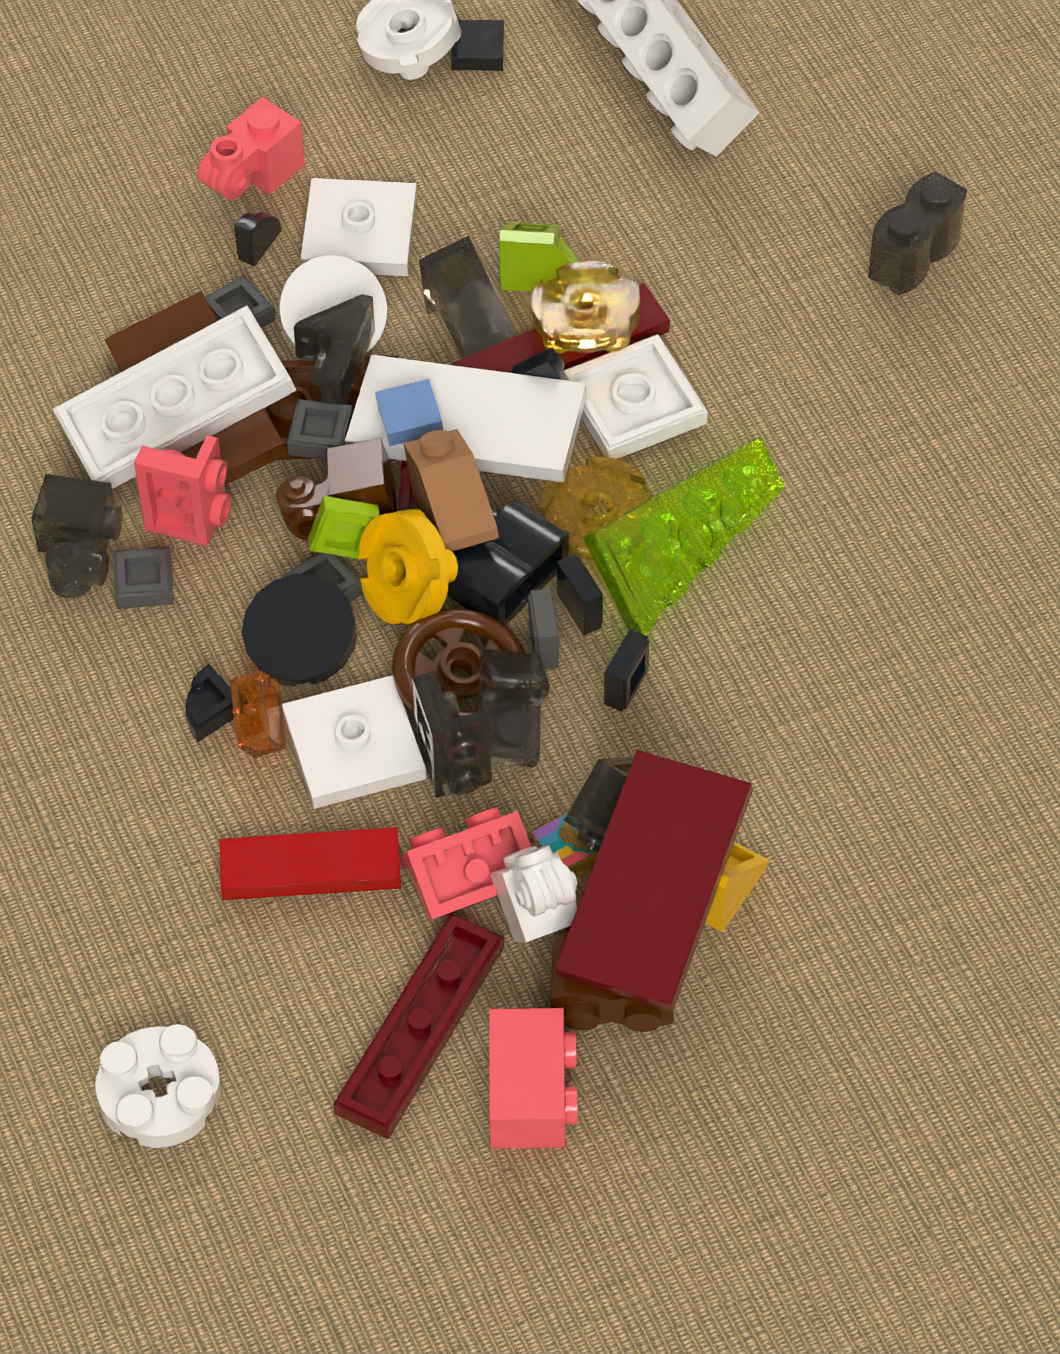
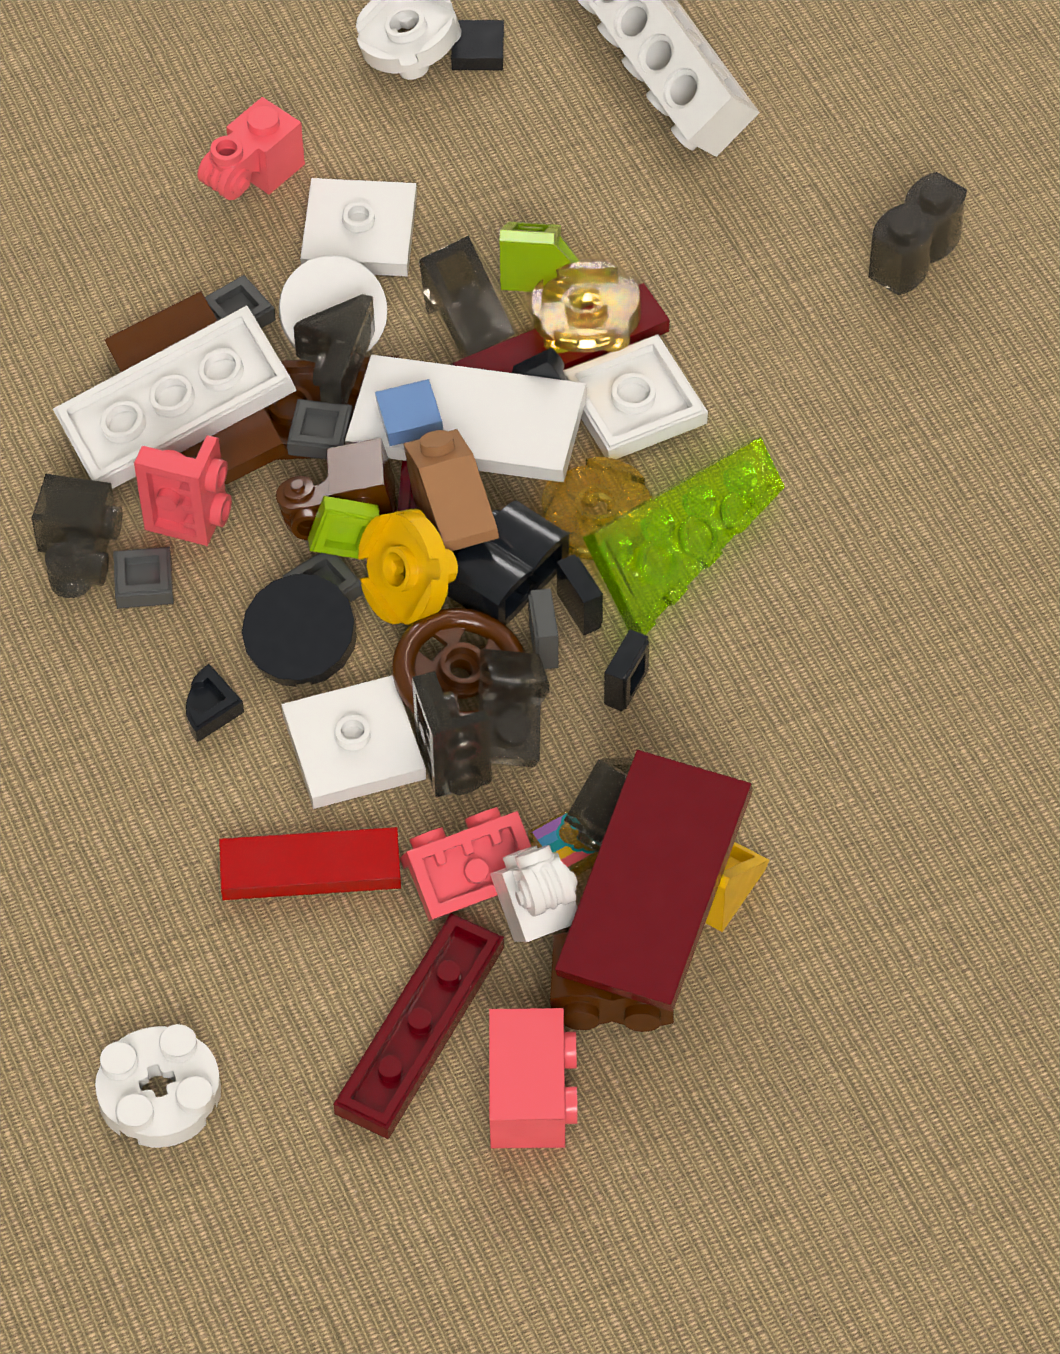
(255, 235): black tile -> none
(258, 714): clear orange piece -> none

